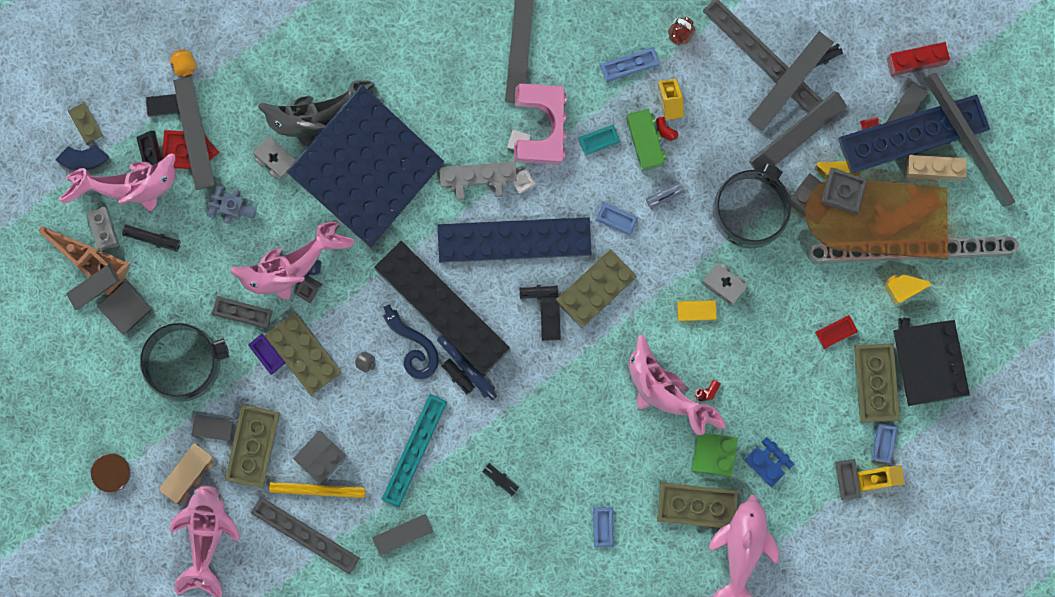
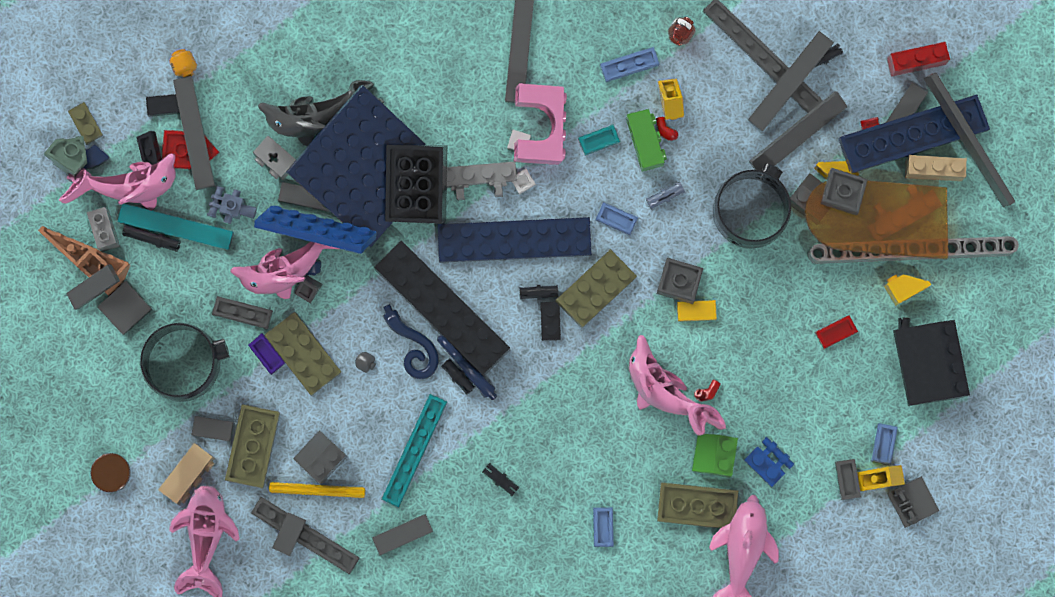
(68, 154): none -> sand green plate
(175, 226): none -> teal tile
(289, 534): none -> dark grey tile
(298, 196): none -> dark grey tile
(315, 229): none -> blue plate
(416, 183): none -> black slope
(679, 280): none -> dark grey tile
(715, 279): light grey brick -> none
(876, 382): olive plate -> none
(913, 502): none -> dark grey hinge

